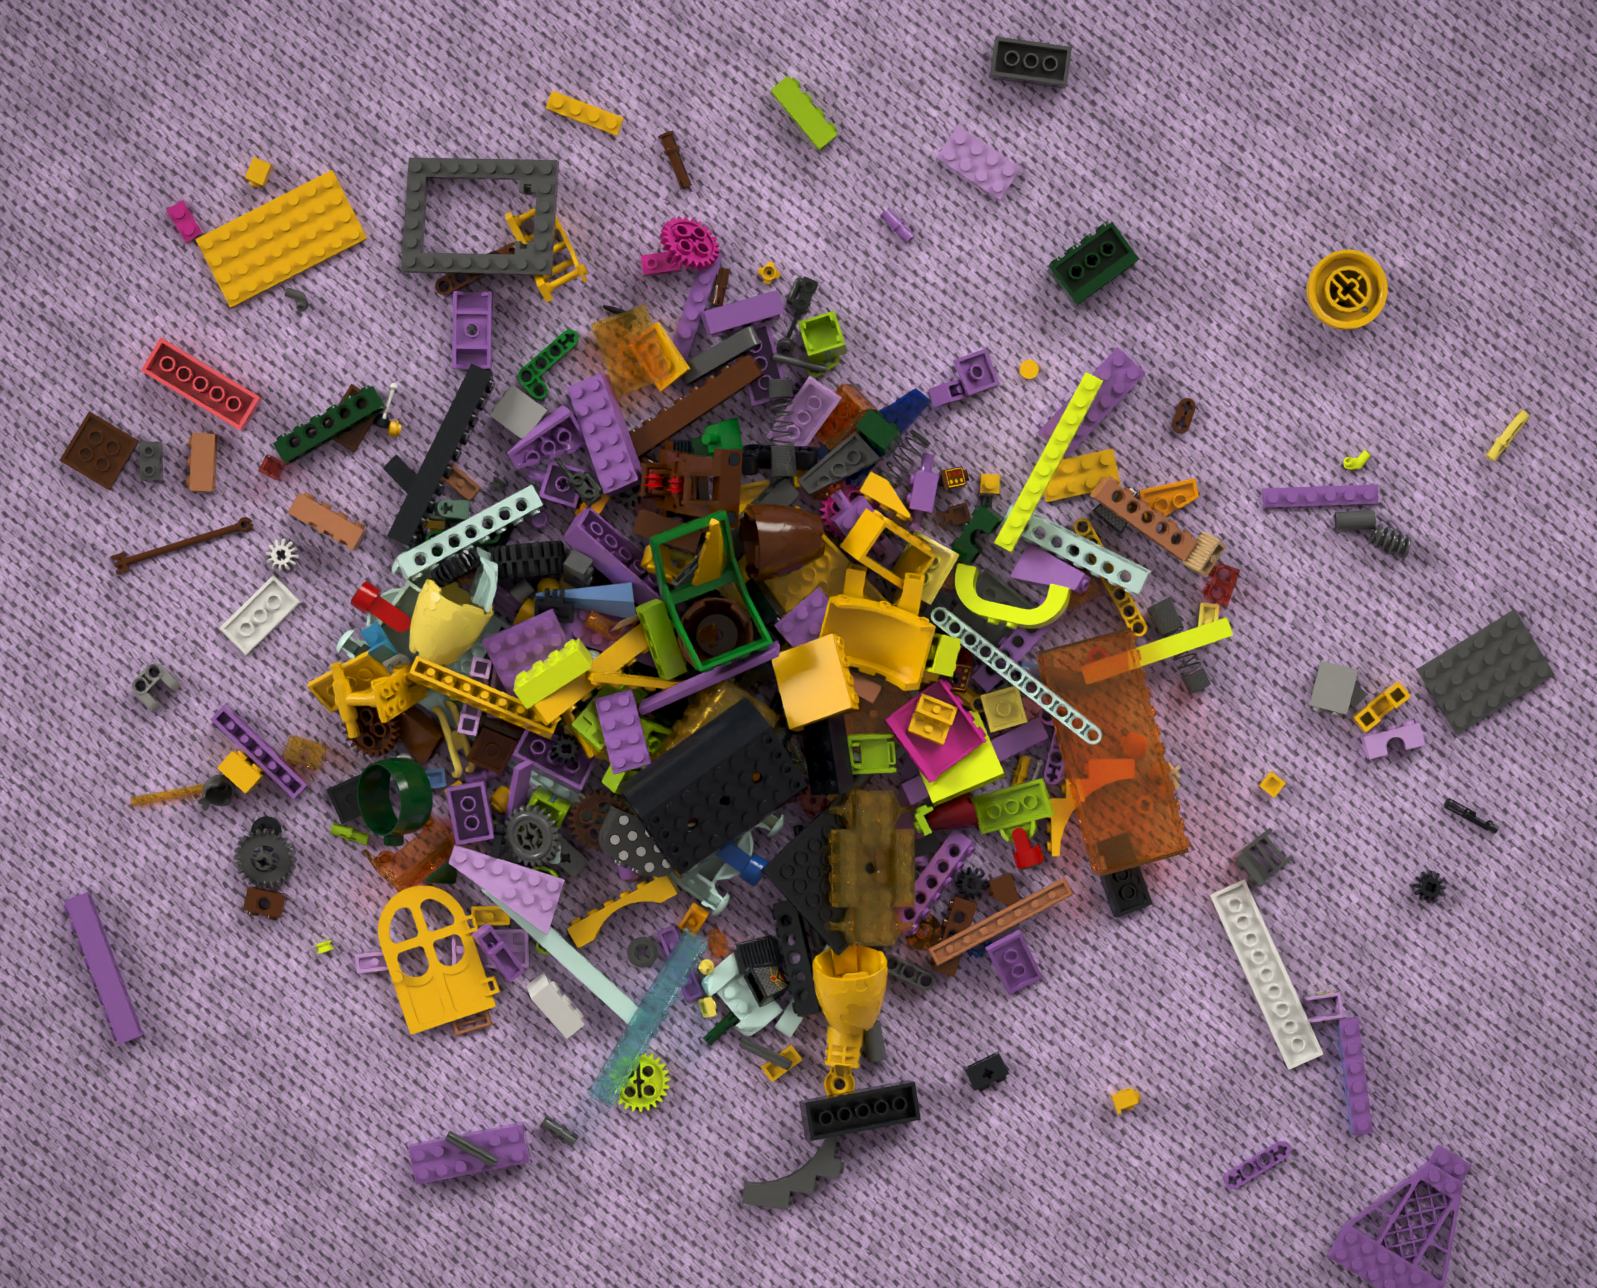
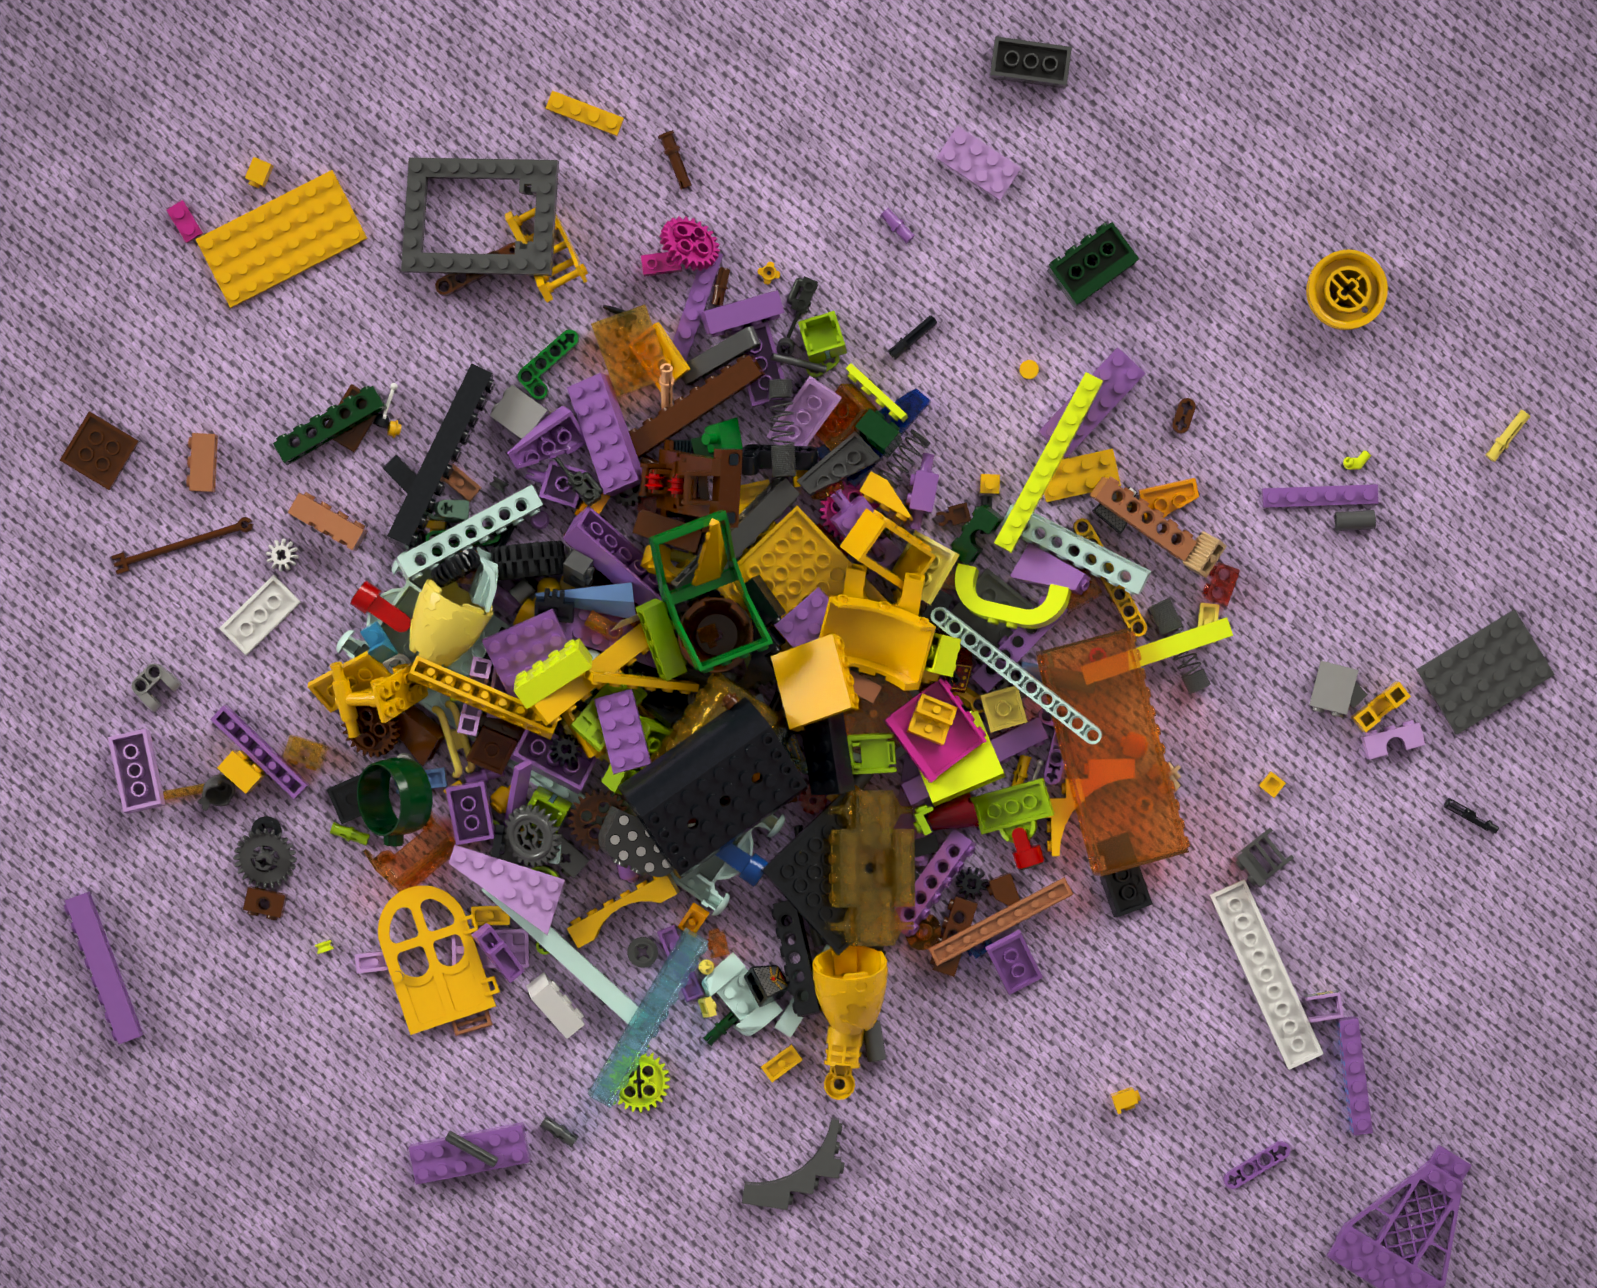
(136, 771): none -> lavender brick
(151, 461): dark grey brick -> none
(201, 384): coral brick -> none
(272, 467): clear red panel -> none
(299, 297): dark grey arm -> none
(445, 874): dark green slope -> none
(468, 310): medium lavender piece -> none
(666, 382): none -> light nougat pin
(708, 679): medium lavender tile -> none
(729, 700): none -> reddish brown plate
(757, 952): black window -> none
(765, 1053): dark grey axle -> none
(779, 539): reddish brown piece -> none
(804, 113): lime brick -> none
(859, 1110): black brick -> none
(869, 388): none -> neon yellow plate
(905, 343): none -> black axle
(917, 975): dark grey beam -> none
(947, 393): medium lavender slope -> none
(953, 478): reddish brown slope -> none
(976, 372): medium lavender slope -> none
(992, 1062): black brick -> none
(1390, 541): dark grey piece -> none
(1433, 879): black gear -> none

